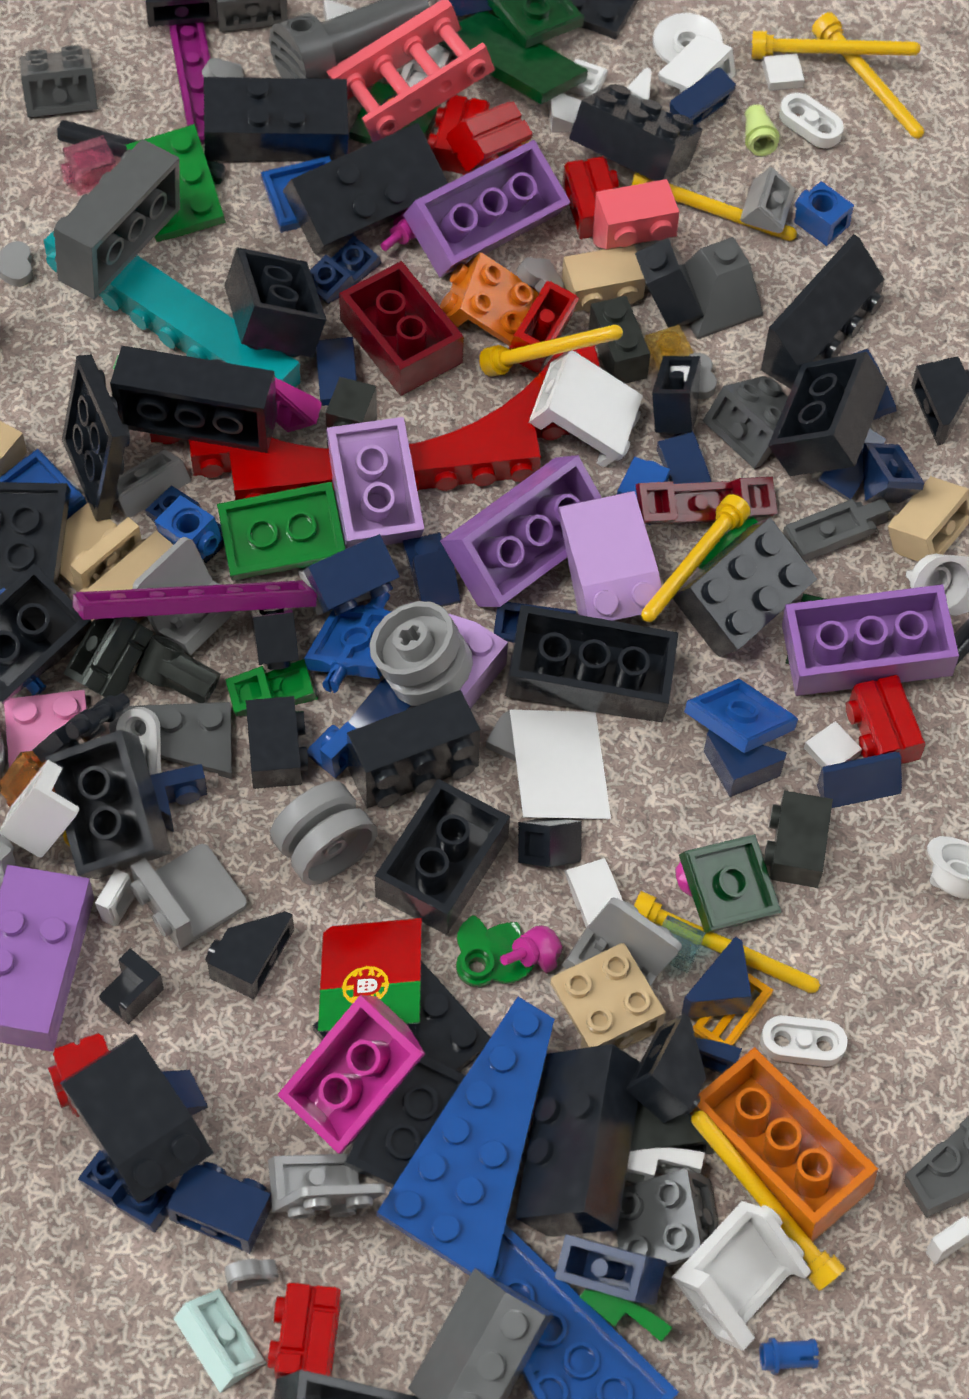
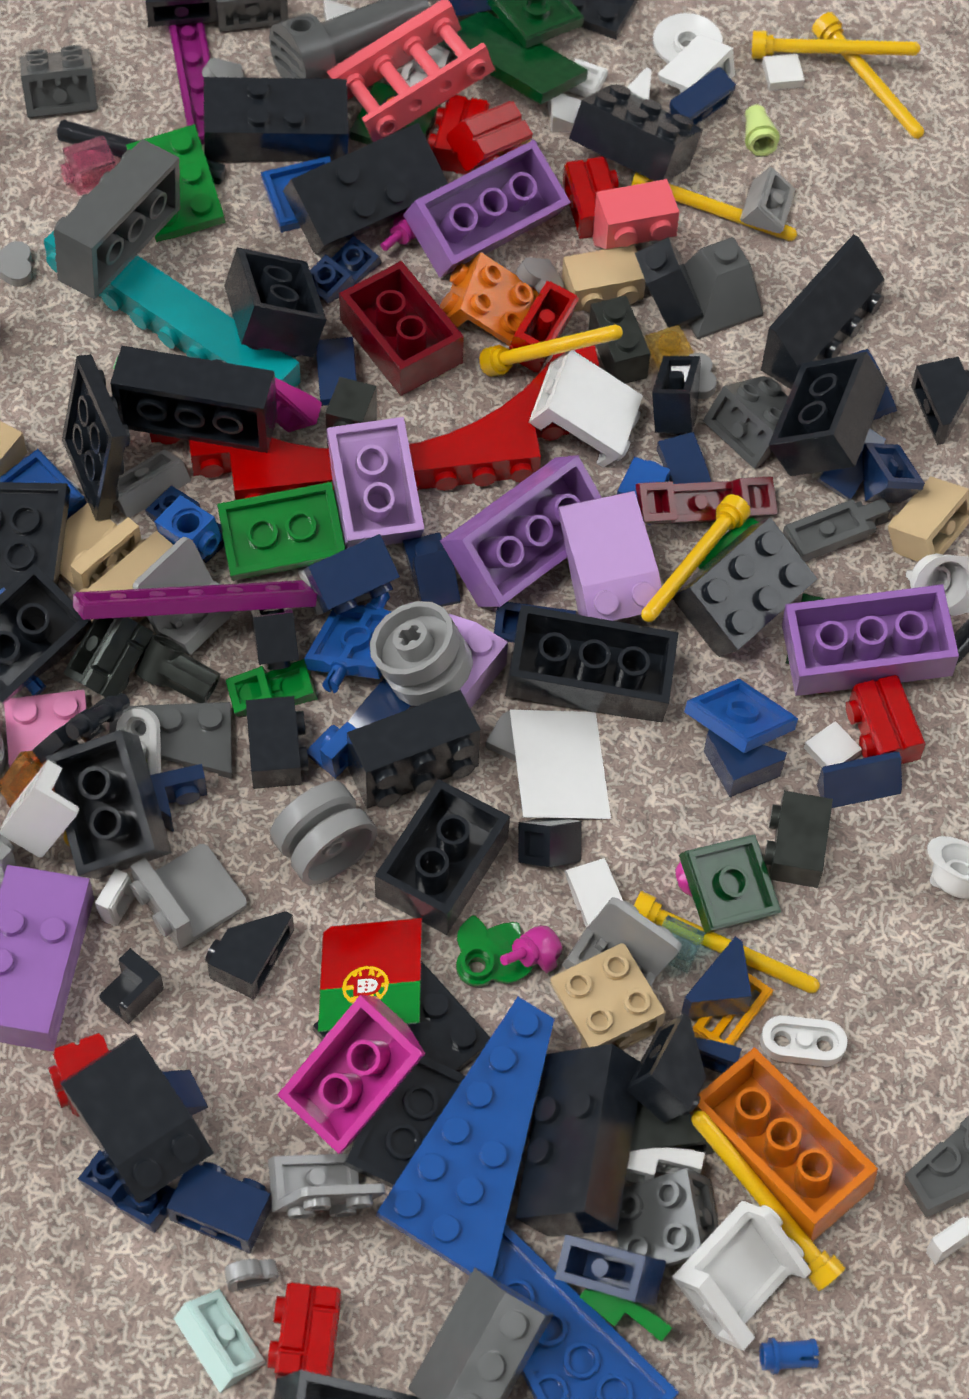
(813, 121): white plate -> none
(823, 213): blue brick -> none

